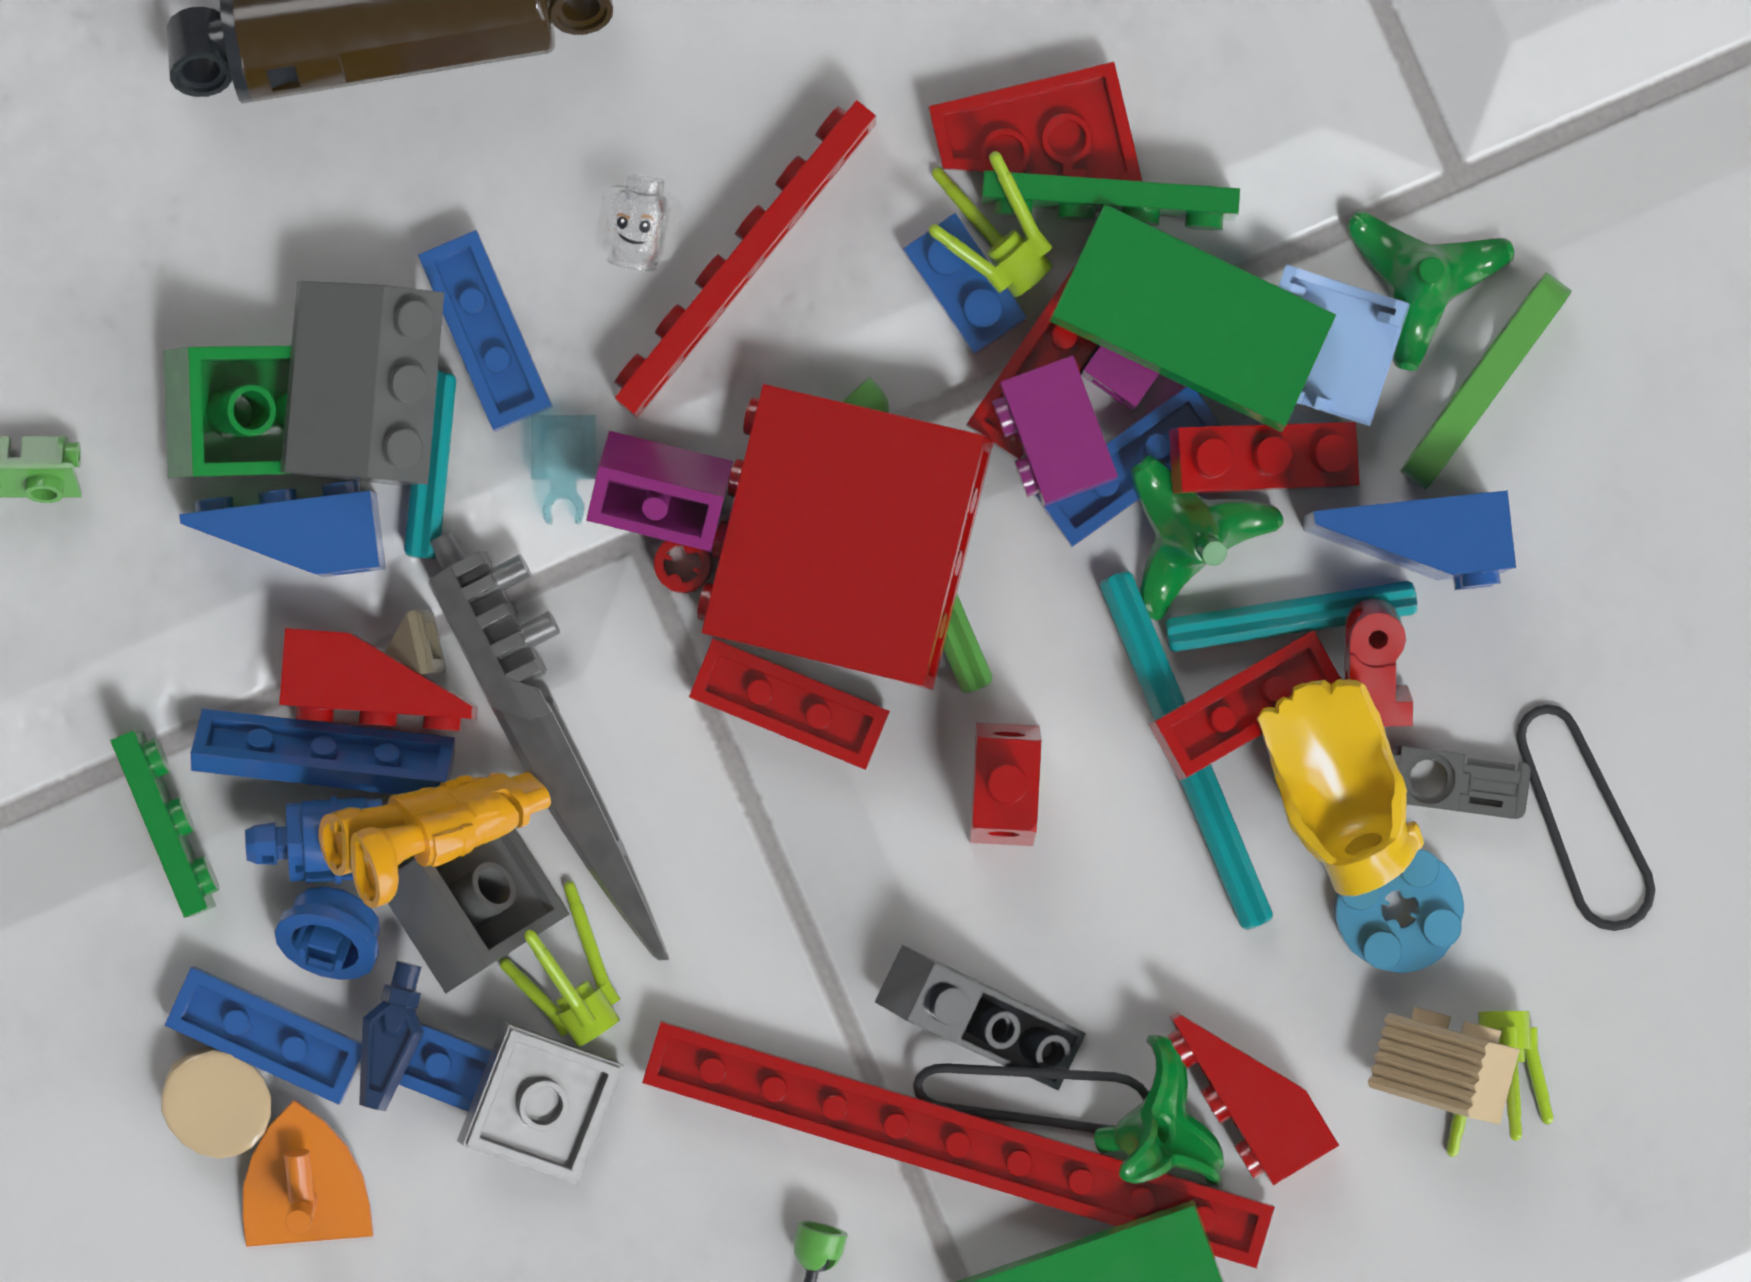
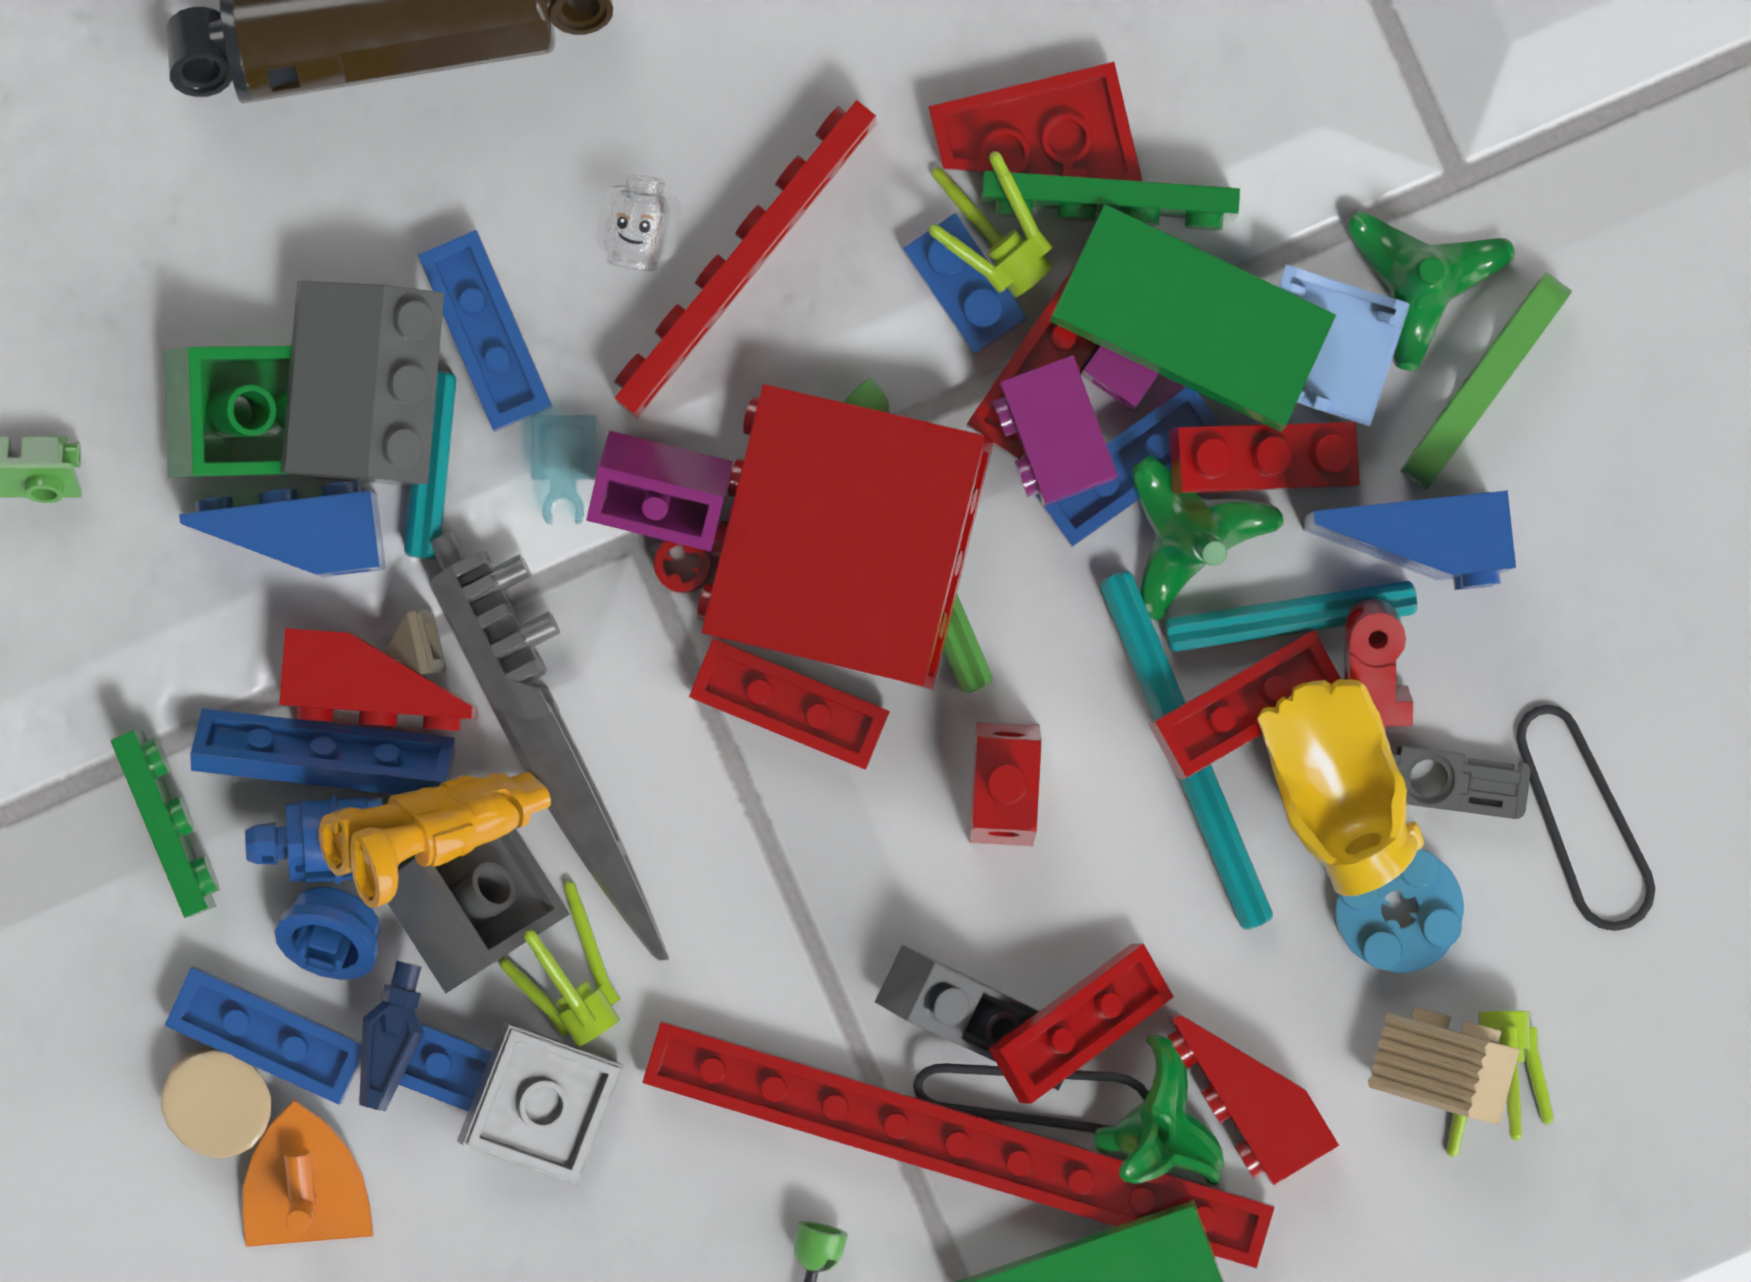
(1081, 1023): none -> red plate

